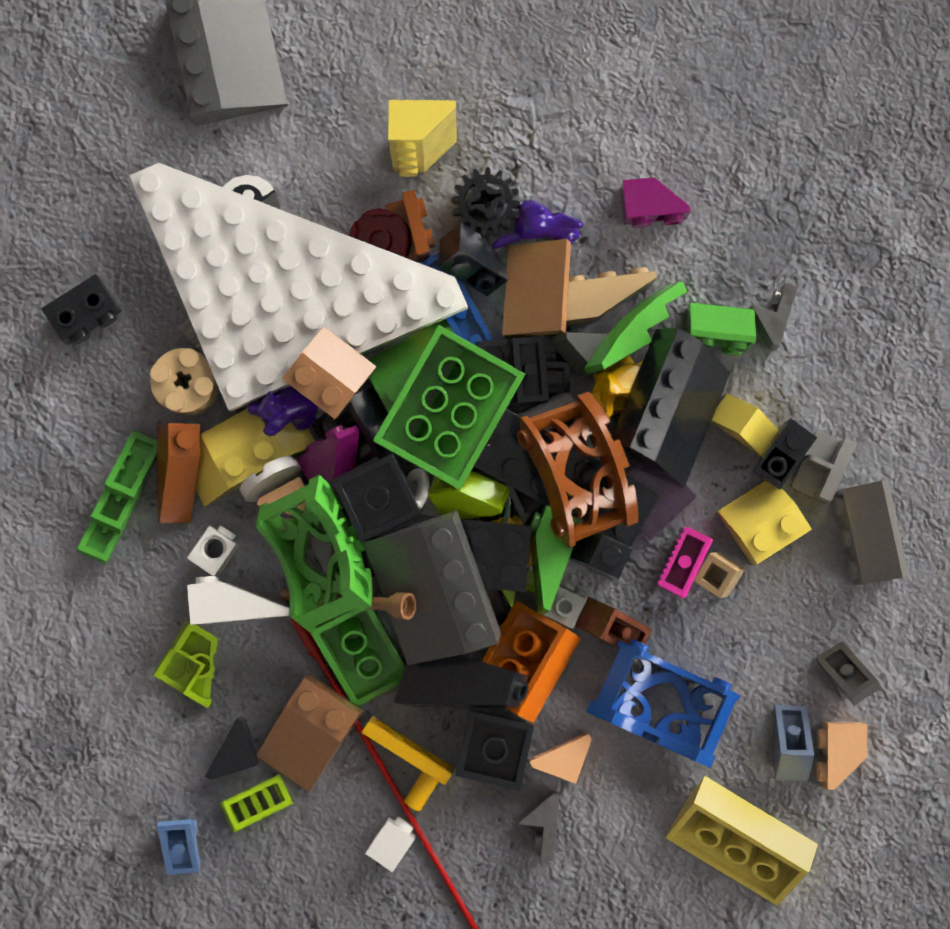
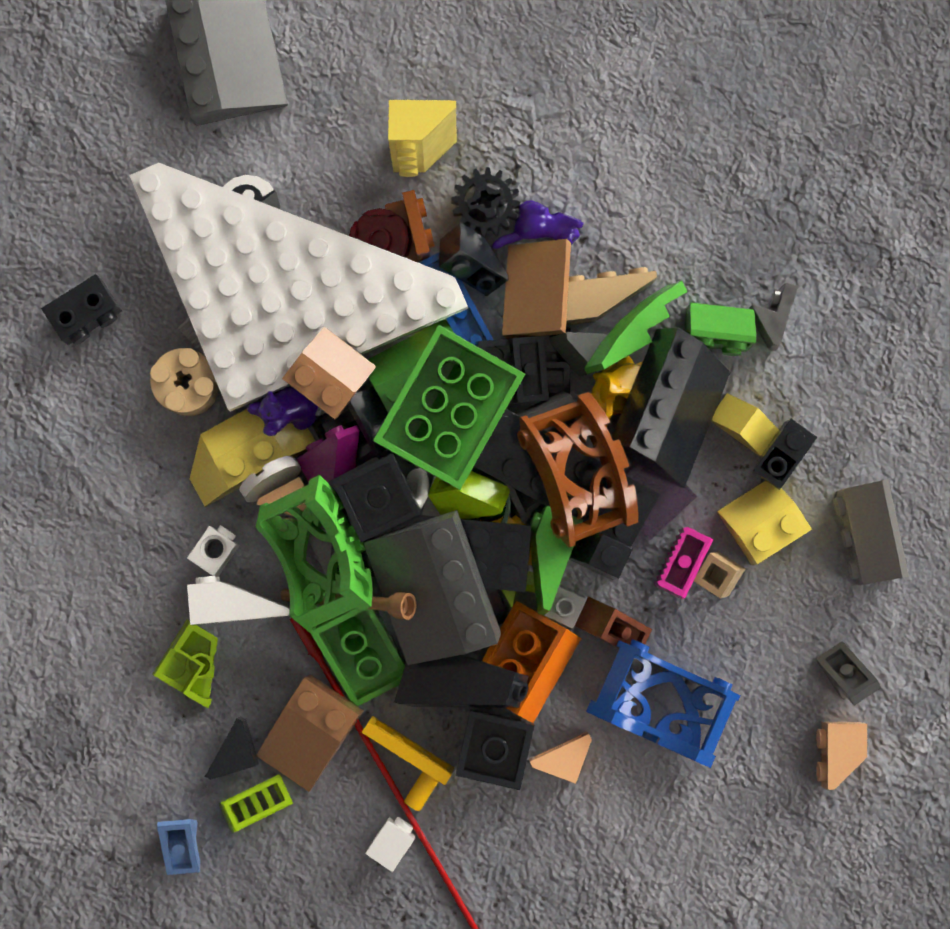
(119, 498): bright green slope -> none
(177, 471): dark orange slope -> none
(546, 816): flat silver slope -> none
(651, 201): magenta slope -> none
(742, 841): light yellow slope -> none
(792, 743): sand blue slope -> none
(823, 467): light grey panel -> none

